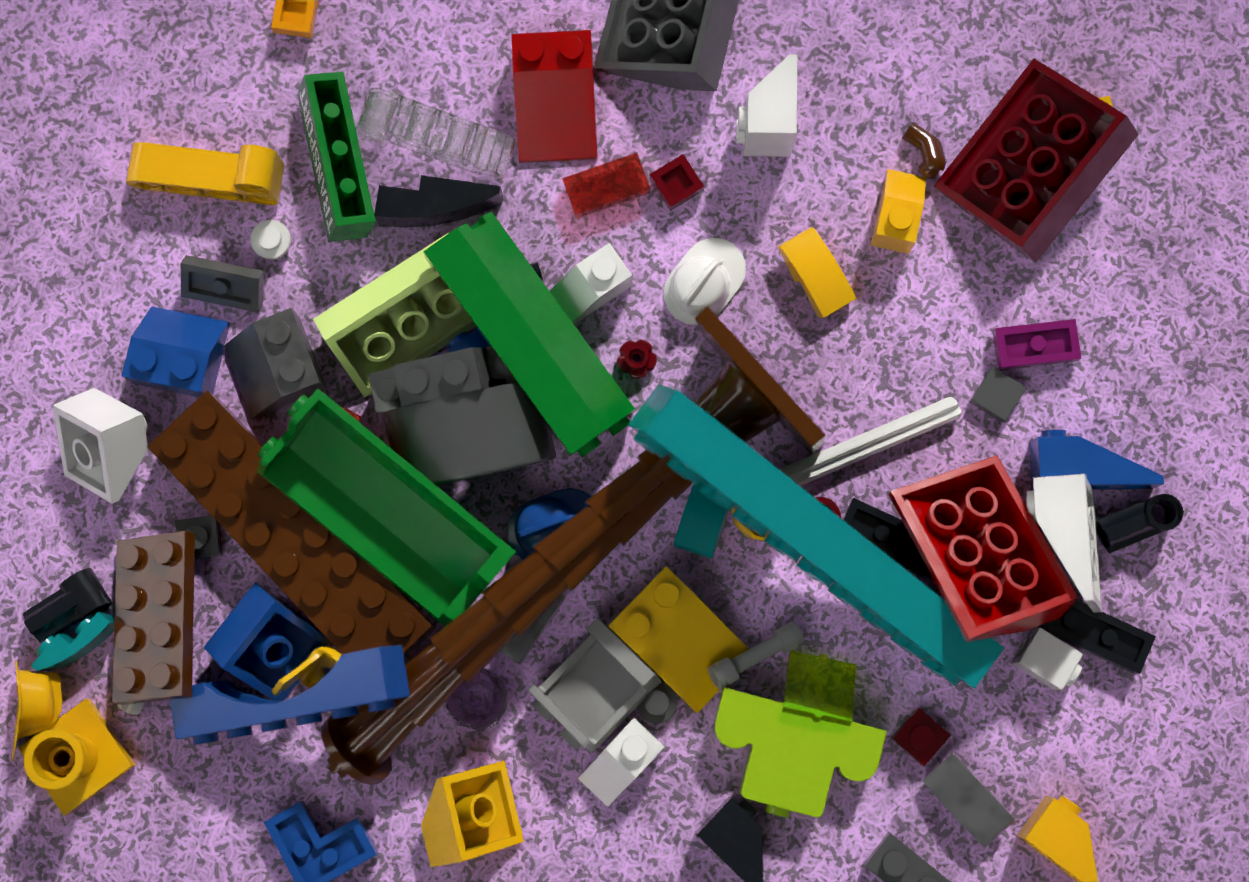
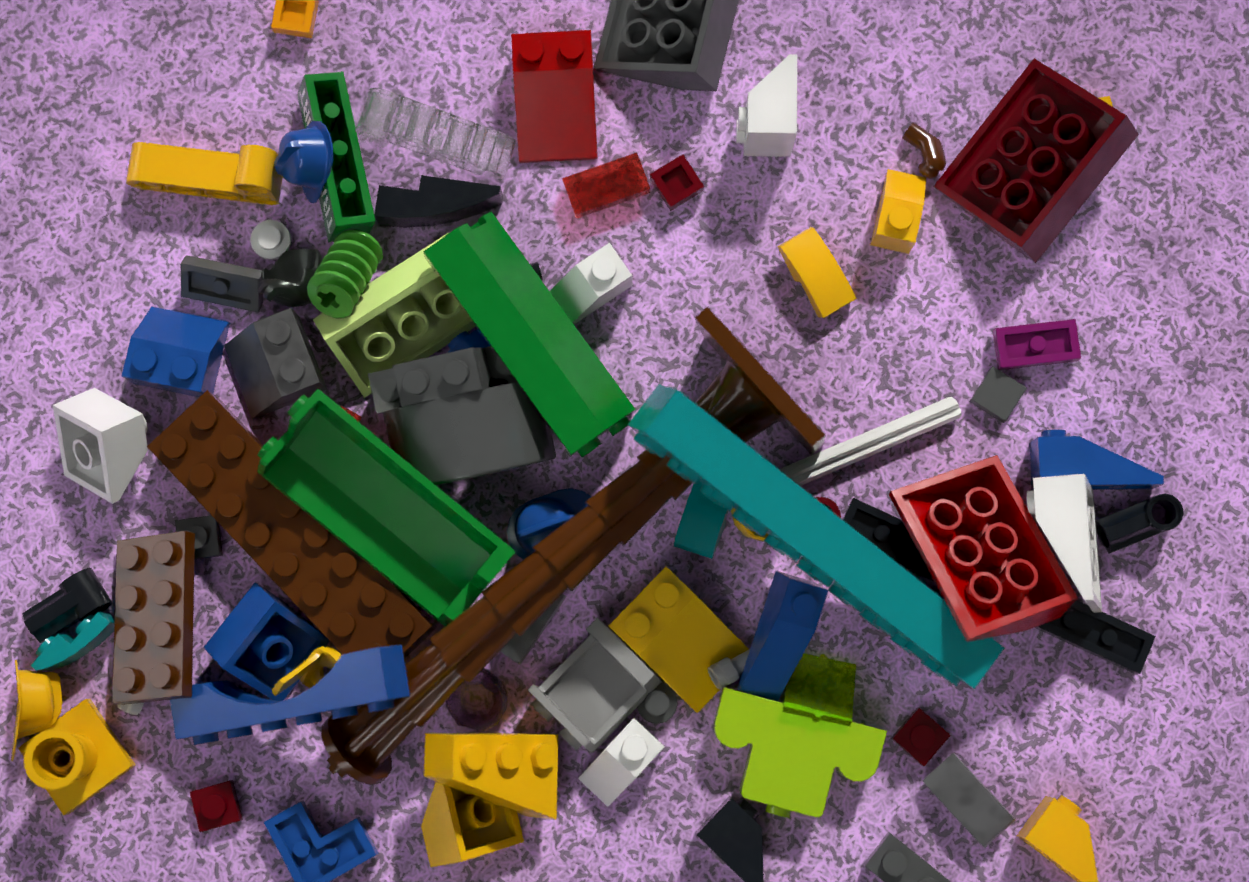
(216, 806): none -> dark red plate
(289, 277): none -> pearl dark grey hair
(306, 158): none -> blue piece
(344, 273): none -> bright green piece
(499, 767): none -> yellow wedge
(628, 365): dark red plate -> none
(704, 278): white piece -> none
(782, 634): none -> blue slope
(1048, 660): white brick -> none

